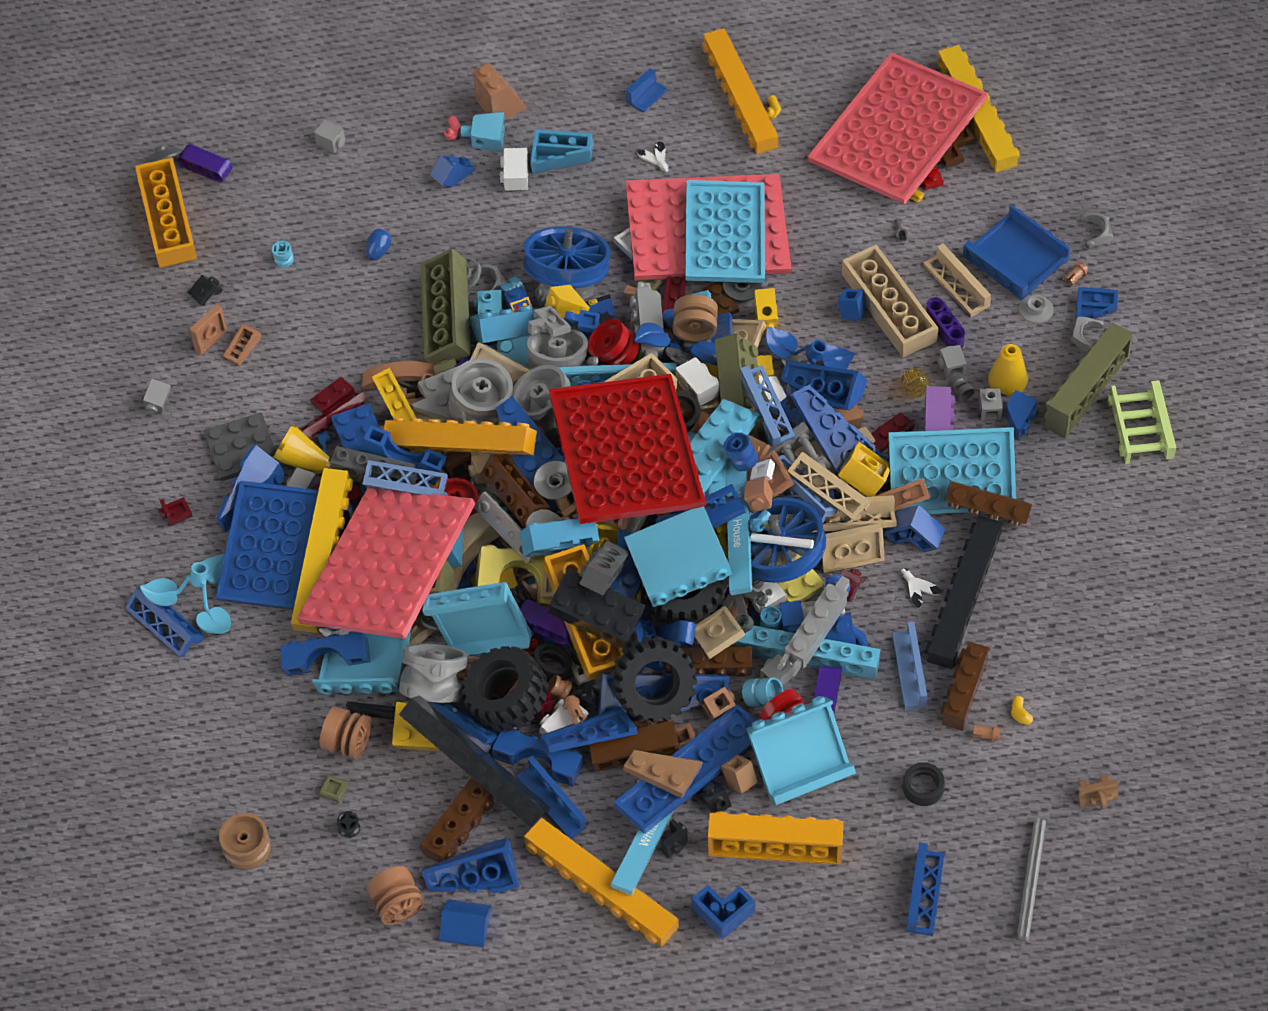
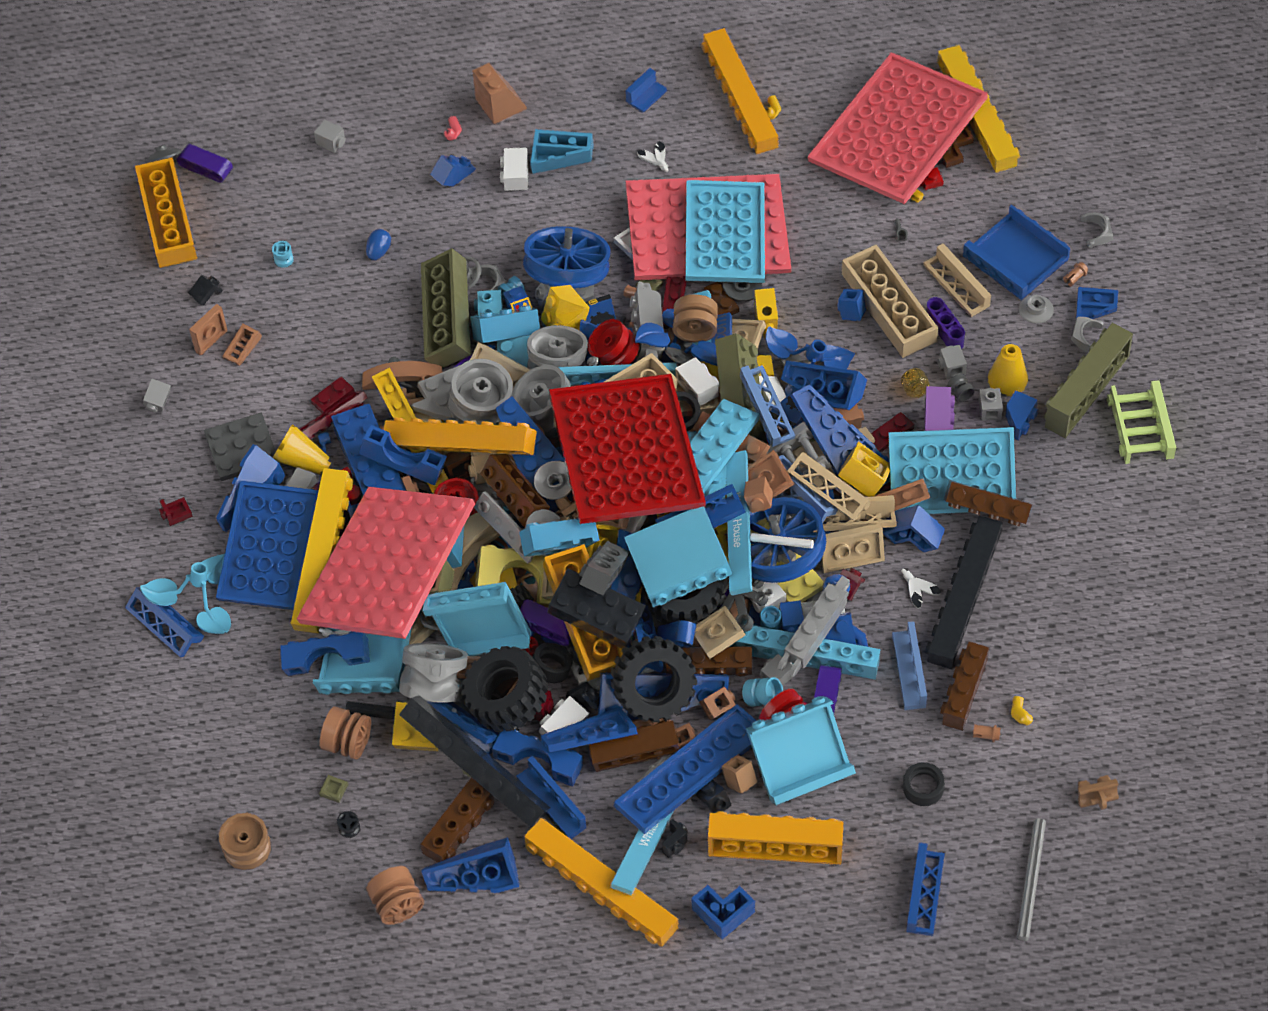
(356, 463): dark grey brick -> none
(379, 482): medium blue fence -> none
(444, 365): olive tile -> none
(464, 923): blue slope -> none
(486, 131): medium azure torso -> none
(548, 320): light grey hinge -> none
(559, 687): nougat wheel -> none
(571, 704): nougat pin -> none
(586, 320): blue plate -> none
(663, 771): medium nougat wing -> none
(740, 451): blue wheel -> none
(757, 524): dark azure arm -> none
(762, 469): white plate -> none

